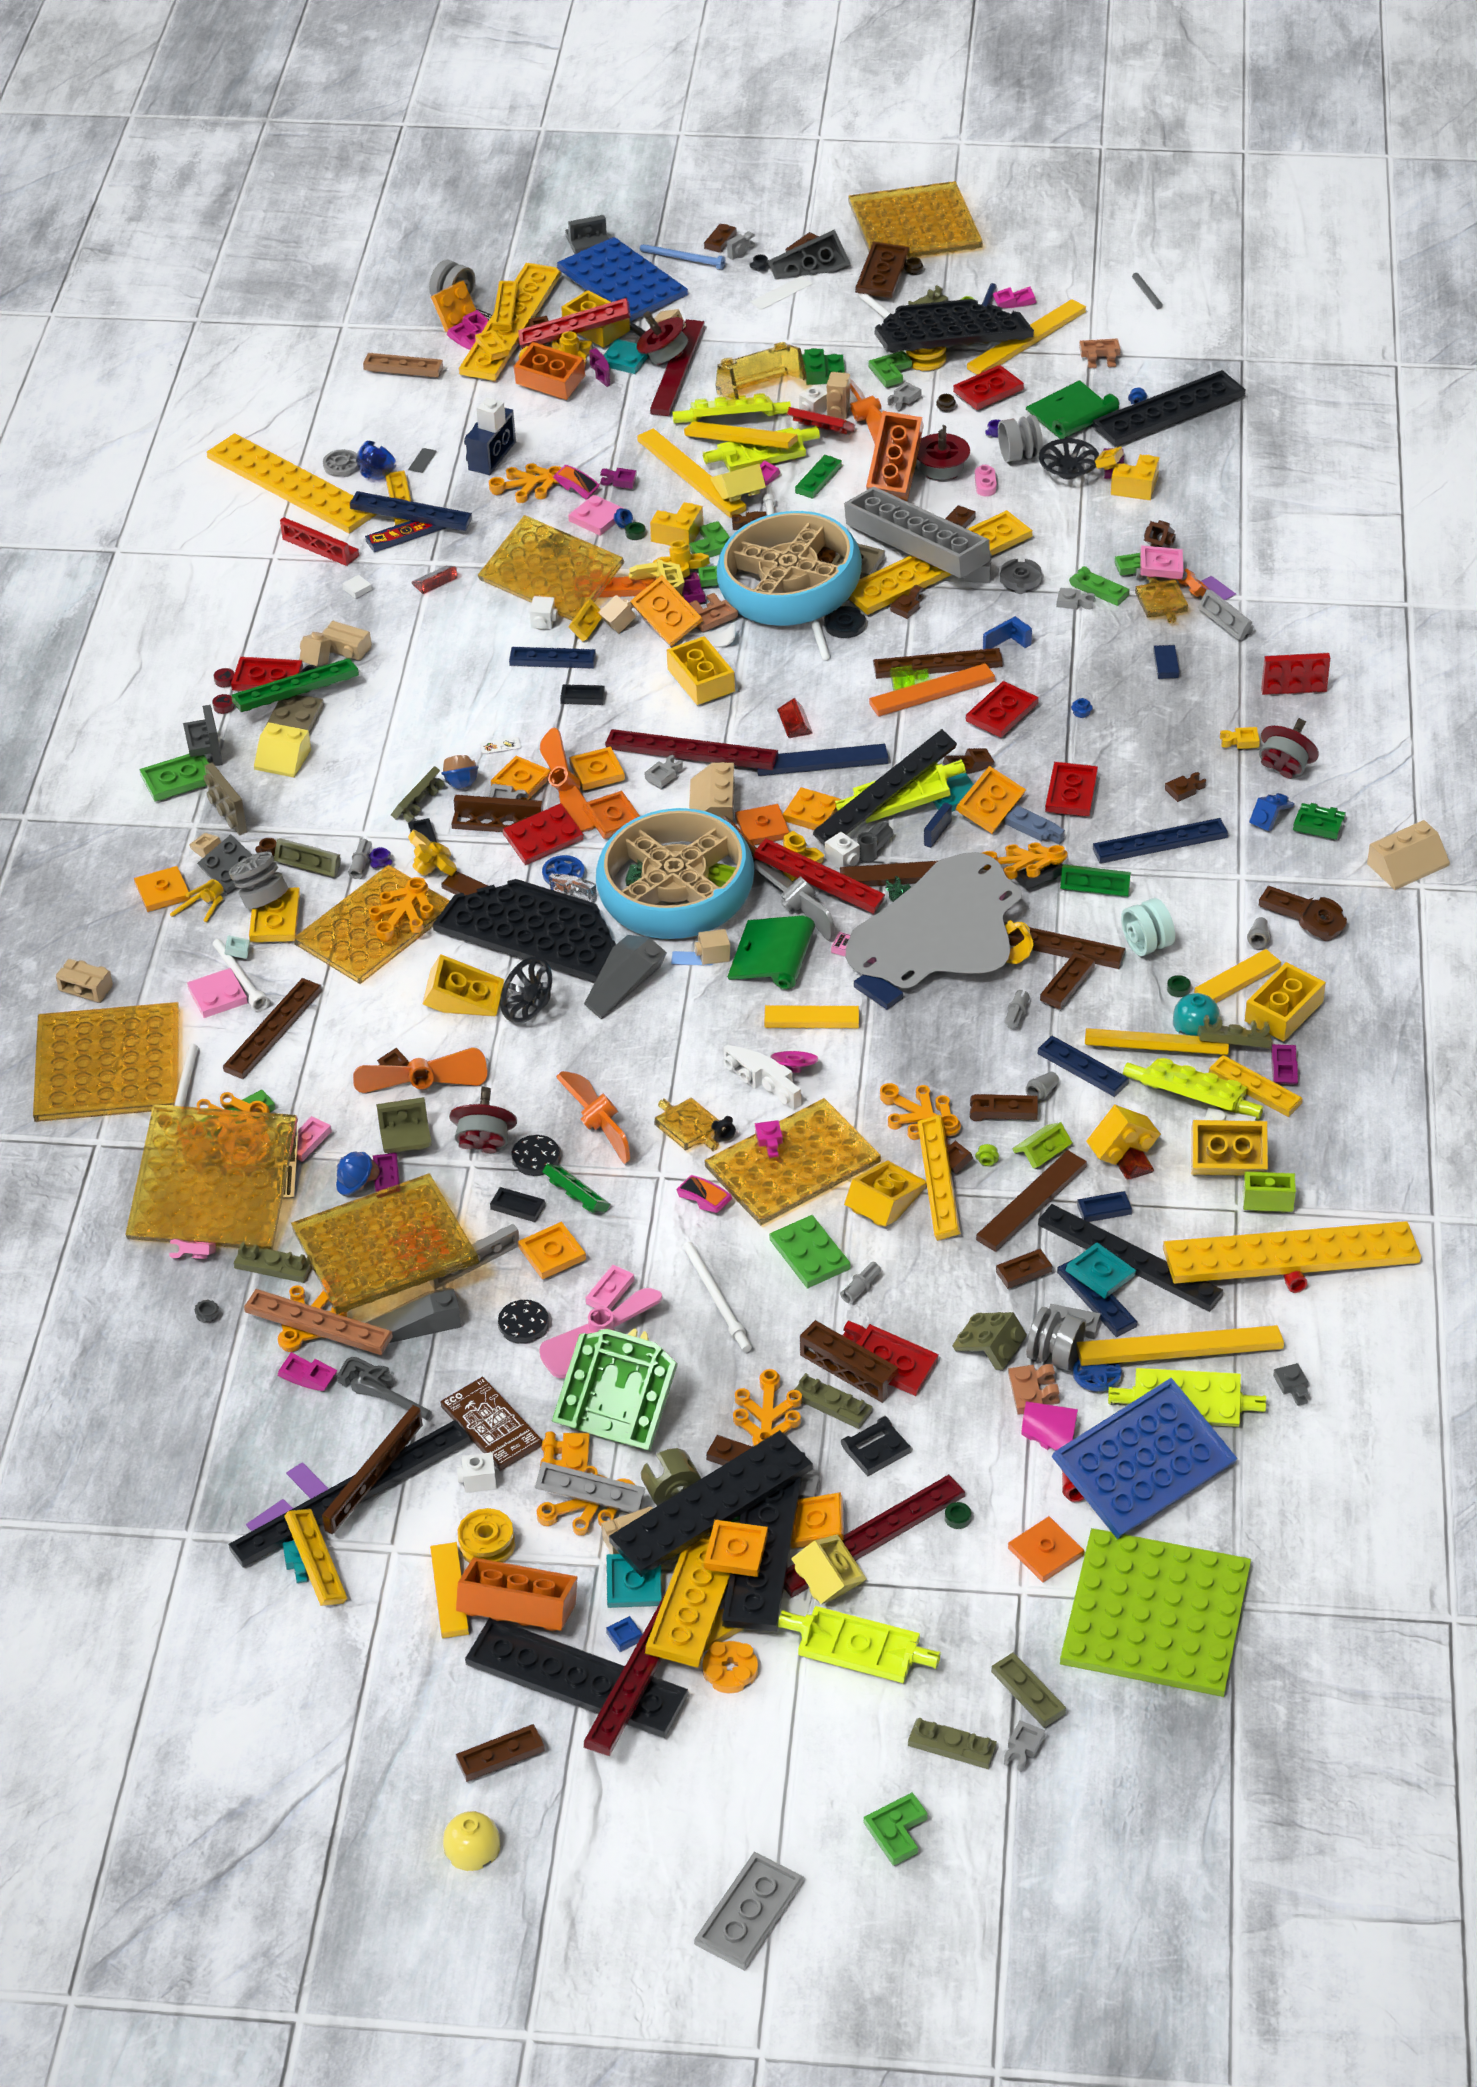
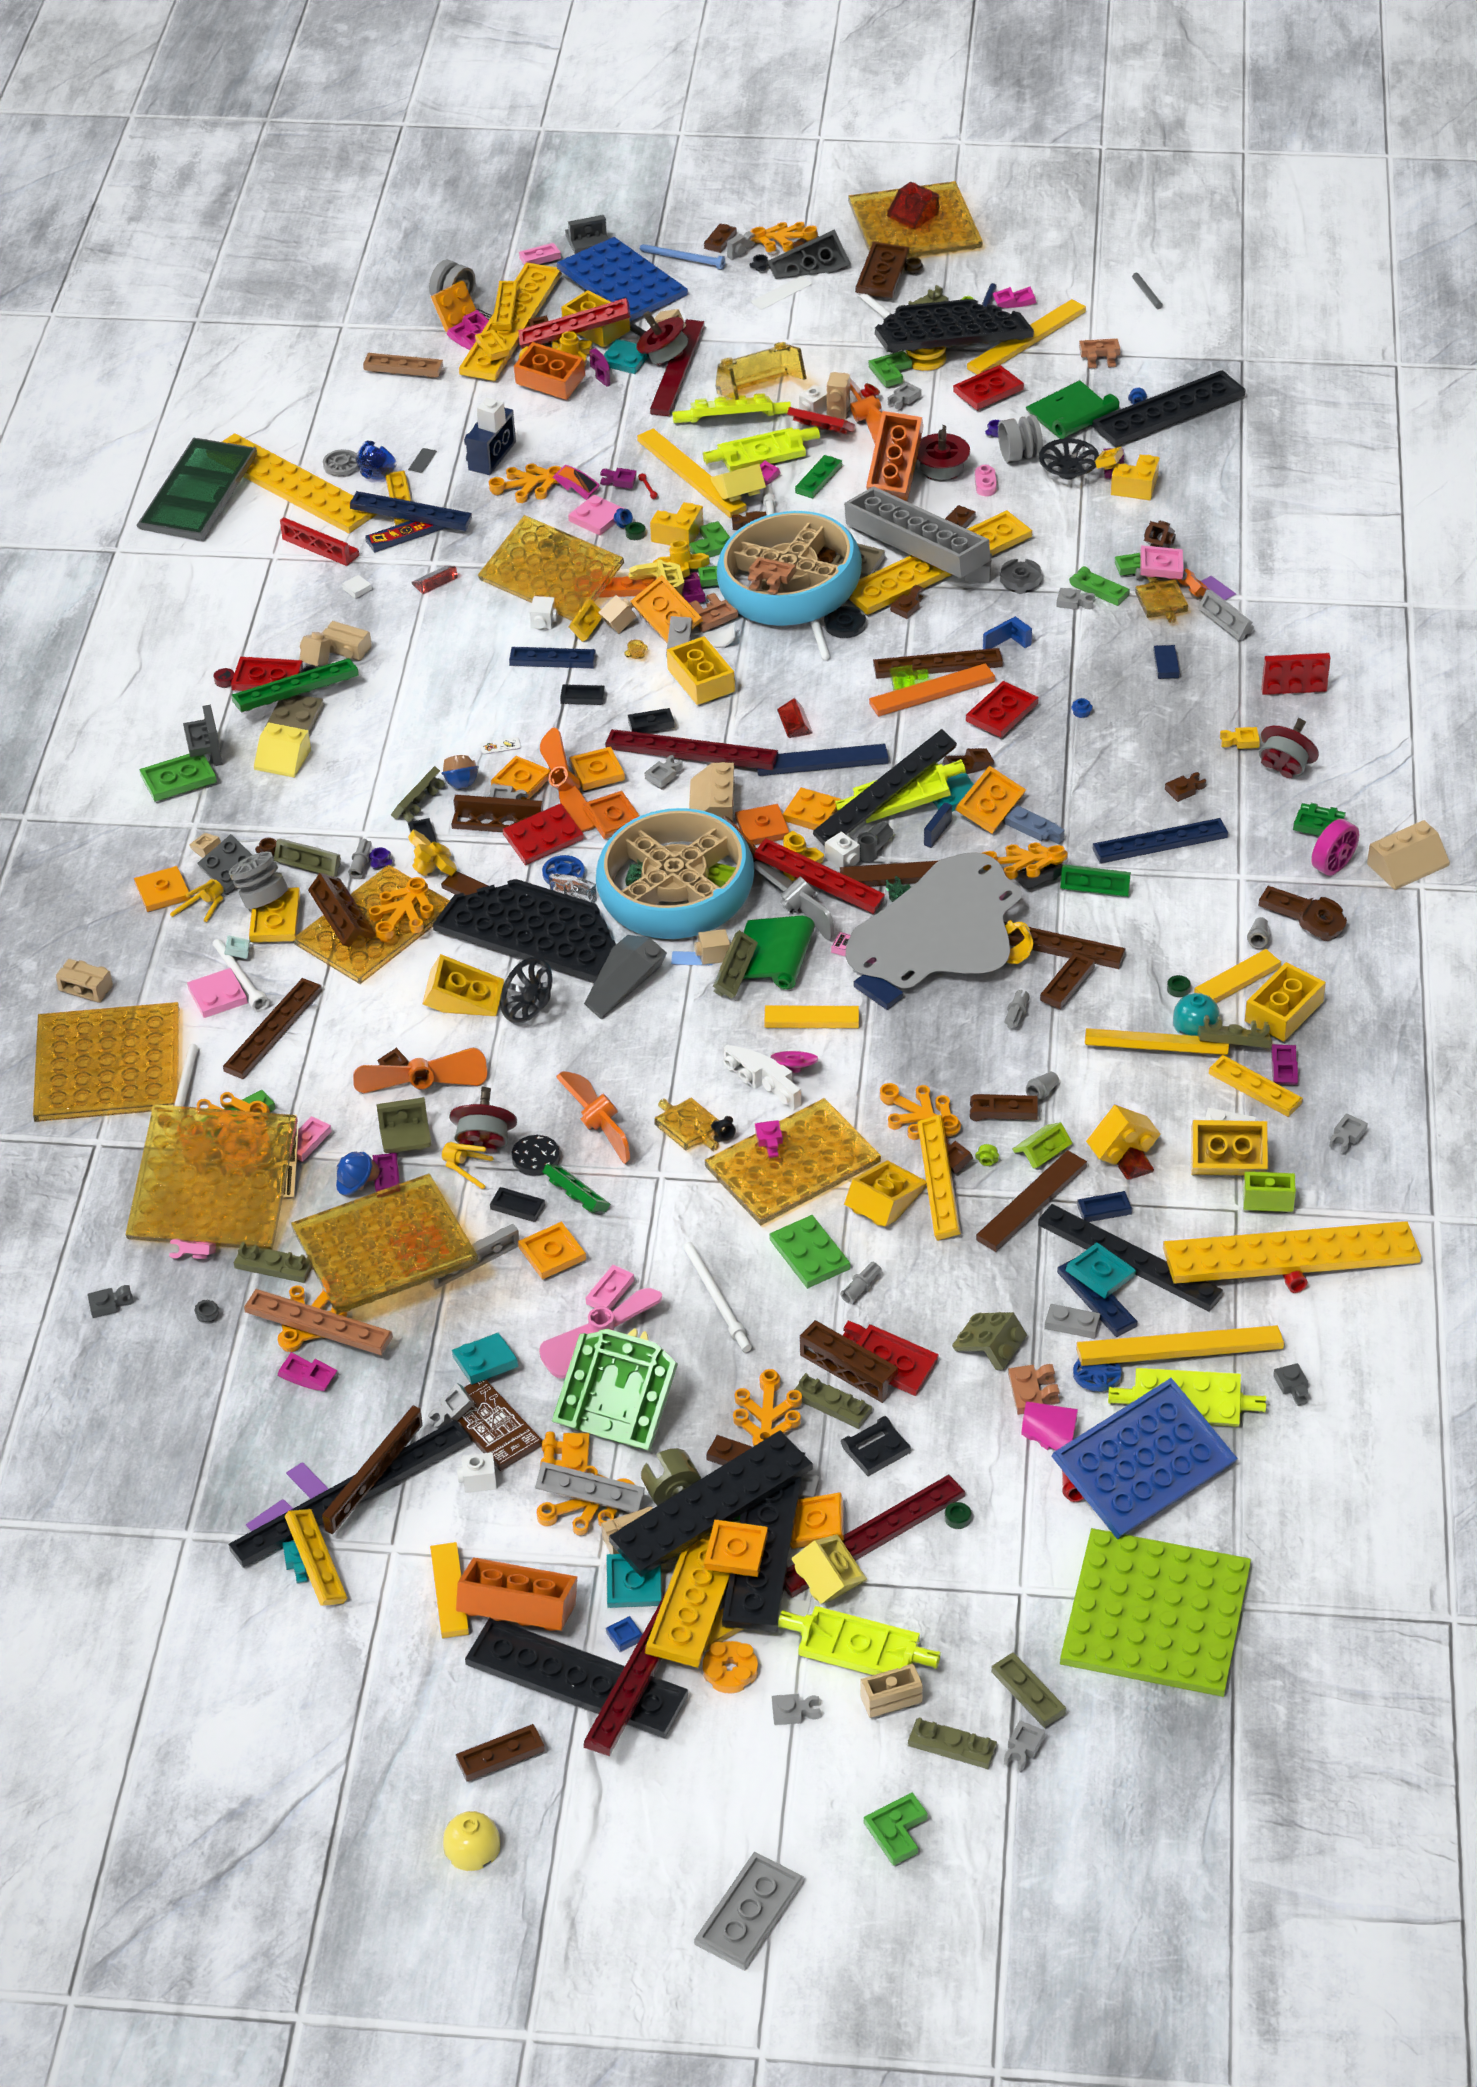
(106, 1301): none -> dark grey plate
(197, 488): none -> clear green door
(223, 703): dark red tile -> none
(225, 799): dark tan plate -> none
(340, 909): none -> reddish brown fence
(374, 1382): dark grey piece -> none
(422, 1316): dark grey wedge -> none
(454, 1405): none -> light grey plate
(457, 1153): none -> yellow plant
(485, 1358): none -> teal plate
(486, 1535): yellow wheel -> none
(523, 1321): black tile -> none
(540, 254): none -> bright pink plate
(636, 649): none -> clear yellow plate
(642, 477): none -> red hinge
(651, 721): none -> black plate
(679, 631): none -> light grey plate
(707, 1194): slope -> none
(734, 965): none -> olive plate
(741, 435): yellow tile -> none
(774, 571): none -> nougat plate
(783, 232): none -> light orange plant
(790, 1709): none -> light grey plate
(820, 366): green plate -> none
(869, 390): none -> red bush
(891, 1690): none -> tan brick
(914, 205): none -> clear red slope
(946, 402): dark brown plate -> none
(1023, 1268): reddish brown plate -> none
(1045, 1549): orange plate -> none
(1050, 1337): light grey wheel -> none
(1071, 789): red plate -> none
(1083, 1066): dark blue tile -> none
(1148, 926): light aqua wheel -> none
(1194, 1084): neon yellow plate -> none
(1267, 809): blue bracket -> none
(1335, 847): none -> dark pink wheel
(1348, 1130): none -> light grey plate

